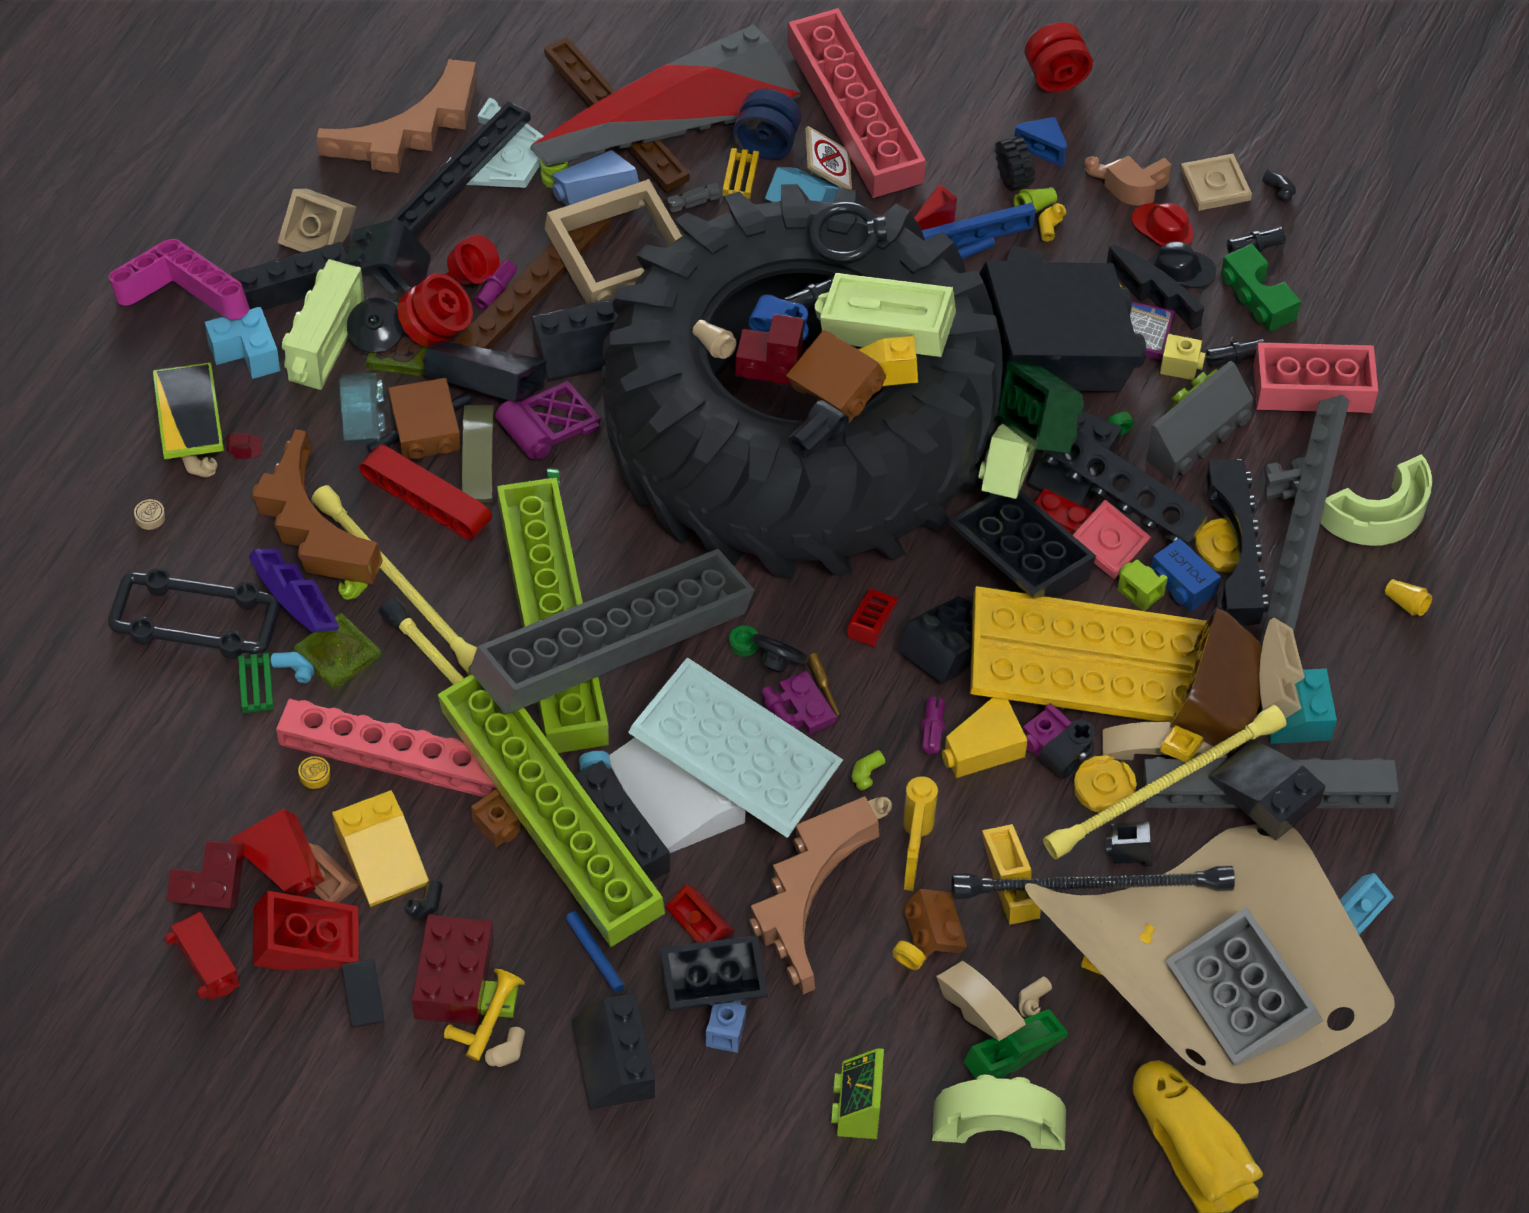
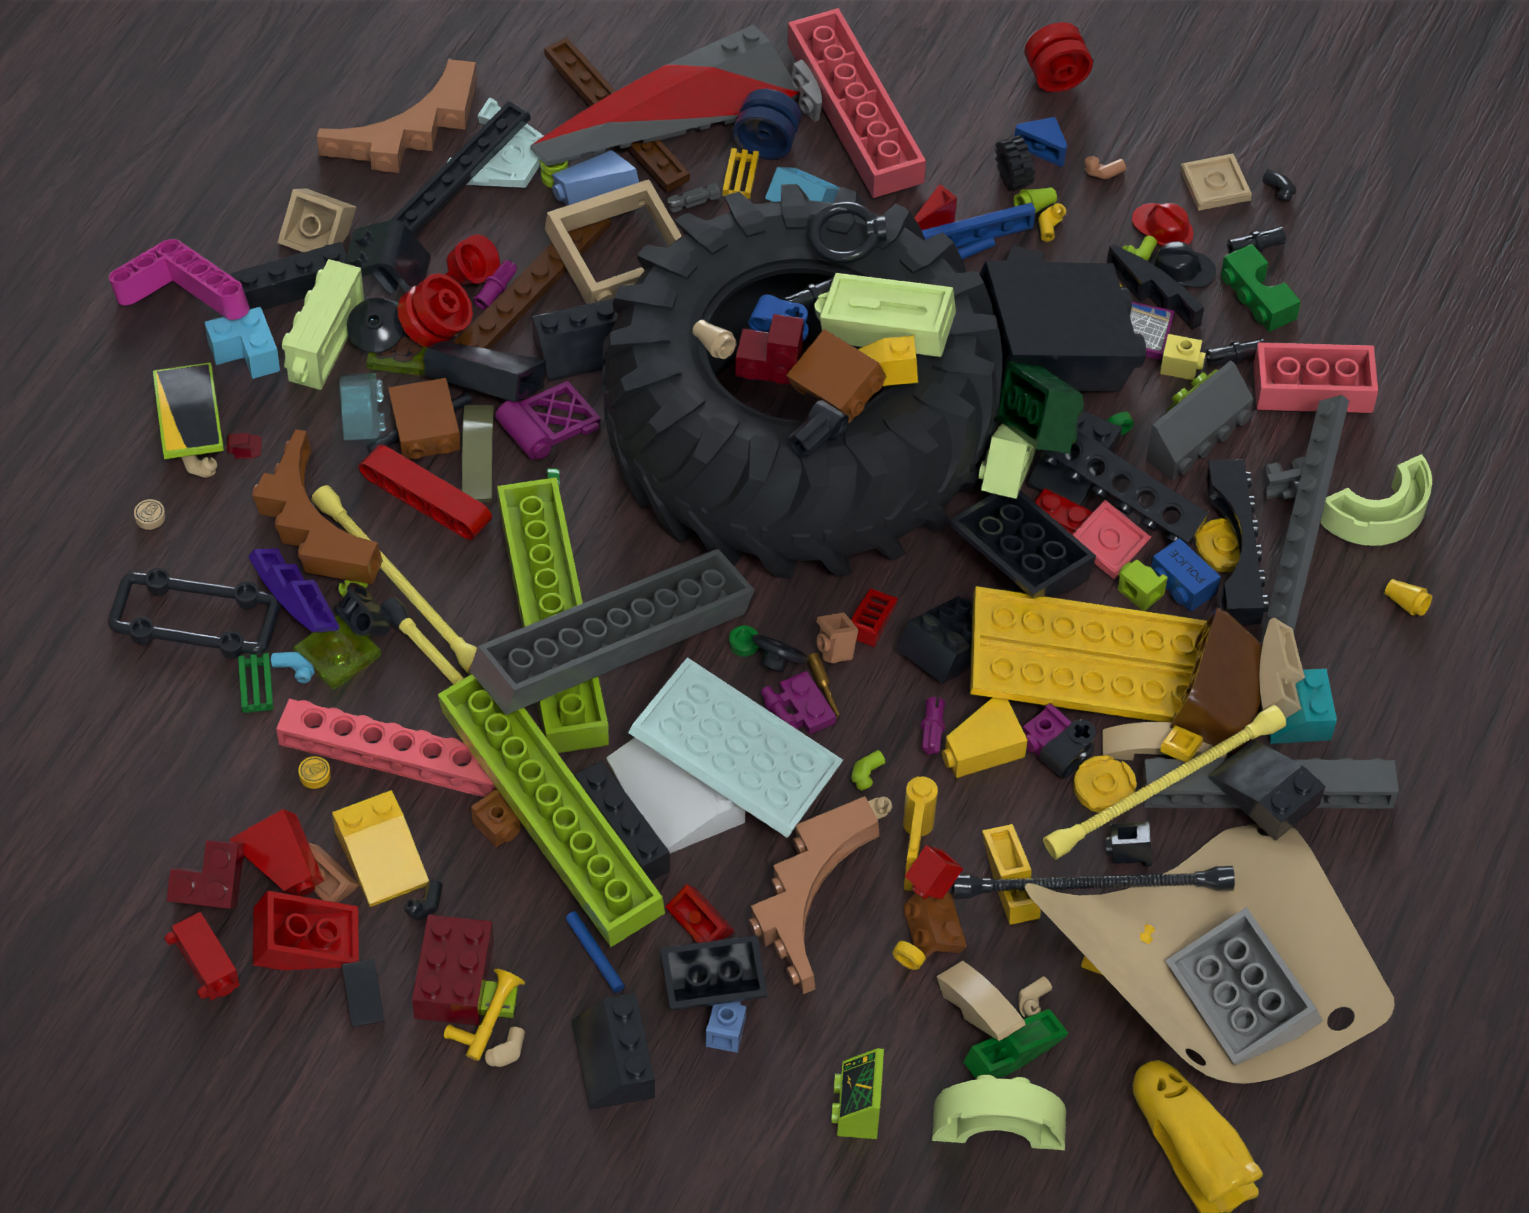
(363, 612): none -> black piece
(593, 757): medium azure tile -> none
(810, 94): none -> light grey slope
(828, 159): piece -> none
(836, 637): none -> nougat brick
(933, 873): none -> red brick
(1136, 185): nougat brick -> none
(1145, 249): none -> lime arm
(1365, 901): medium azure slope -> none

